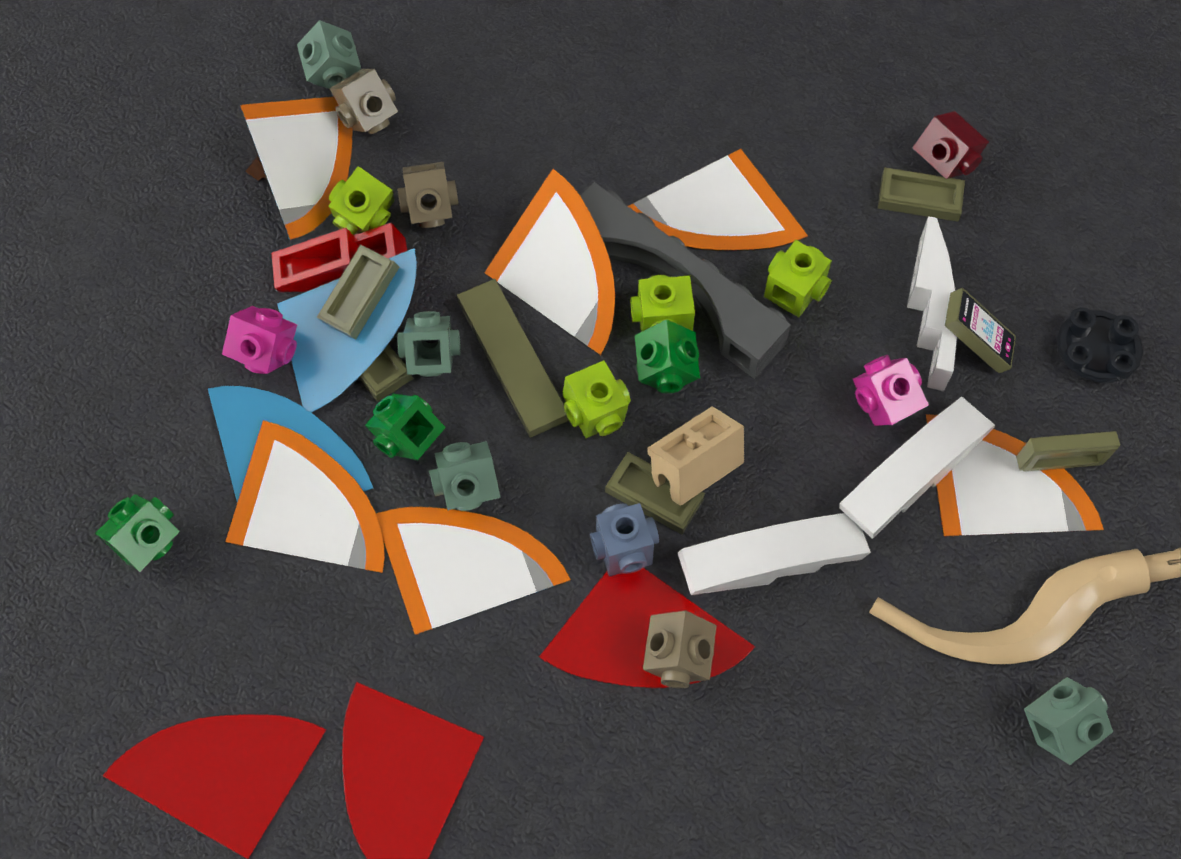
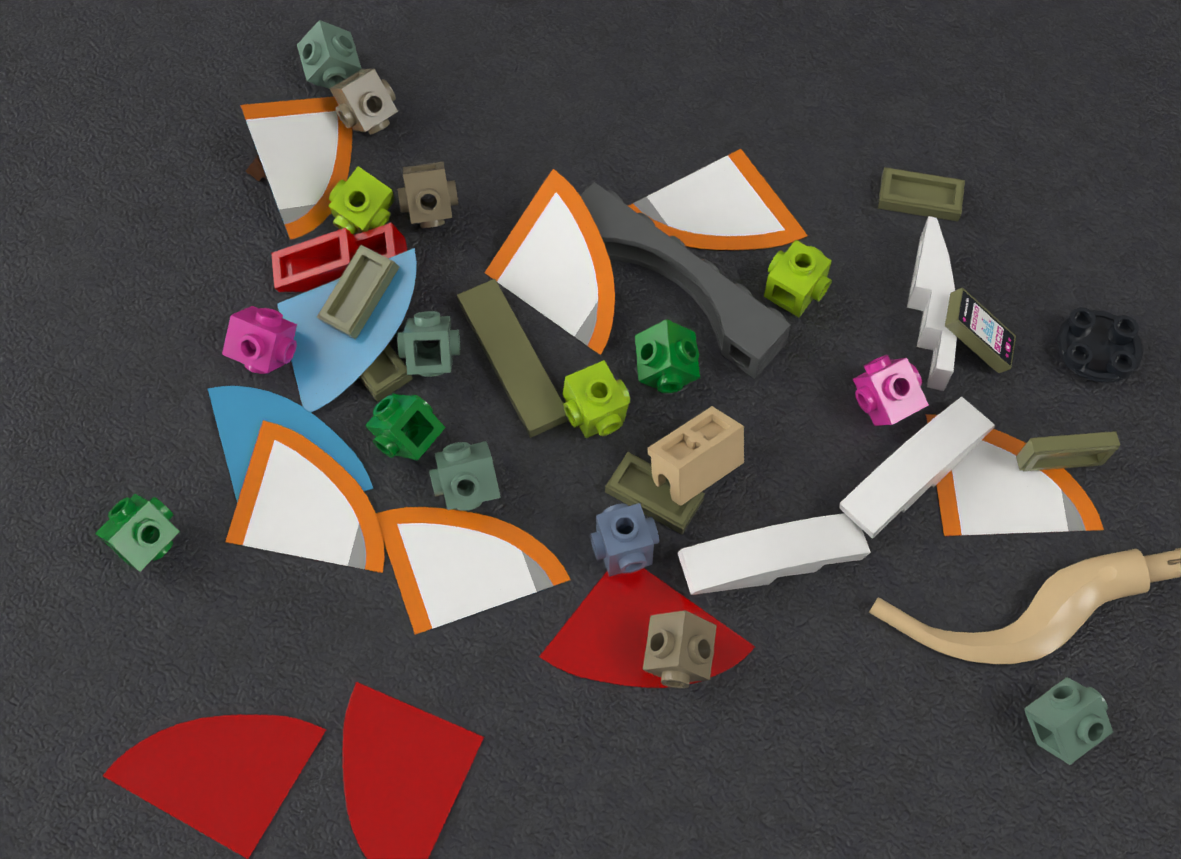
(663, 299): lime brick -> none
(951, 145): dark red brick -> none

